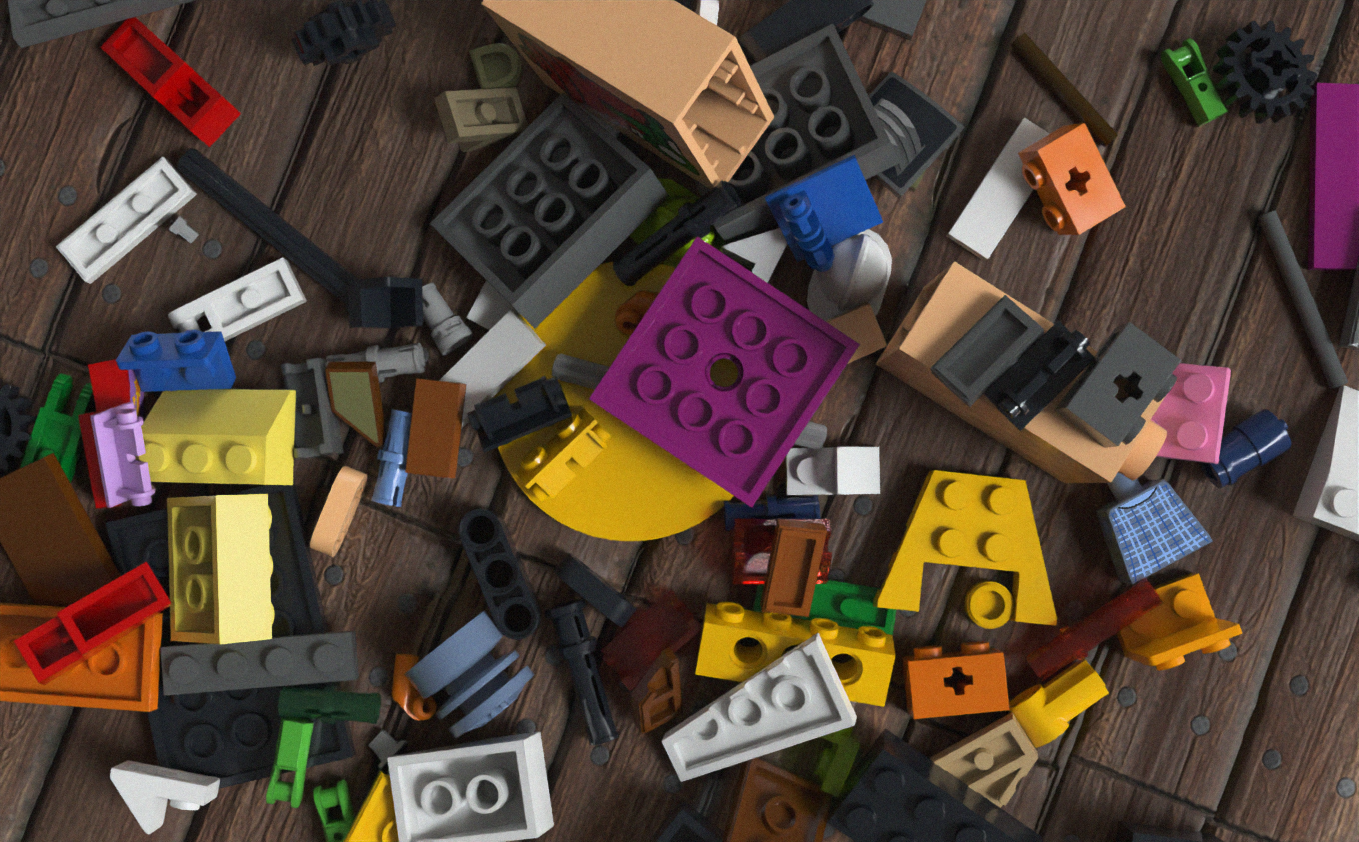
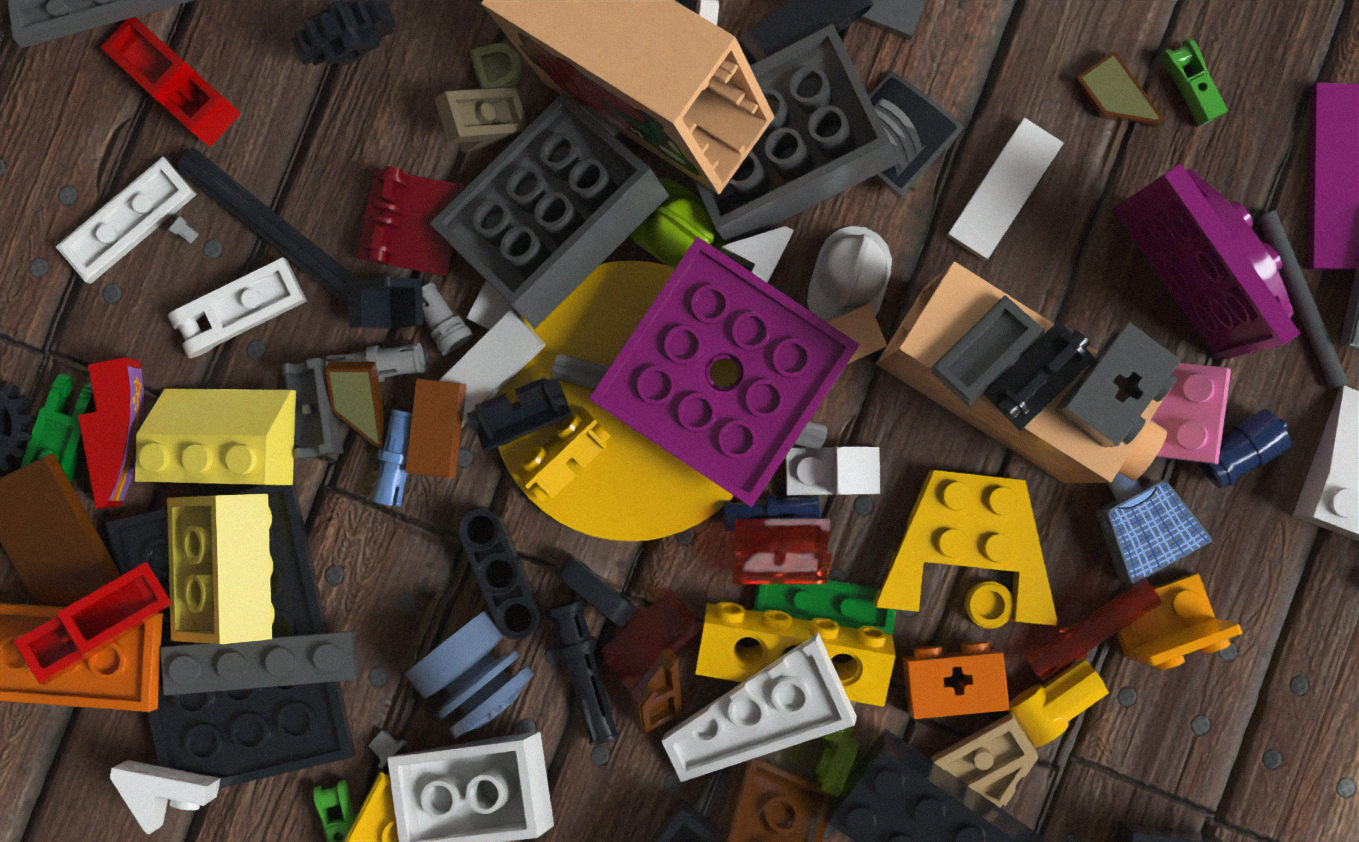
(117, 444): lavender hinge -> none
(178, 361): blue bracket -> none
(291, 755): bright green bar -> none
(329, 704): clear green pin -> none
(338, 511): light nougat beam -> none
(399, 220): none -> dark red hinge
(405, 693): orange arm -> none
(633, 310): orange arm -> none
(690, 222): black pin -> none
(793, 567): dark orange tile -> none
(824, 211): blue hinge -> none
(1064, 89): dark brown bar -> none
(1088, 195): orange brick -> none
(1116, 93): none -> olive tile
(1211, 263): none -> magenta piece
(1264, 72): black gear -> none

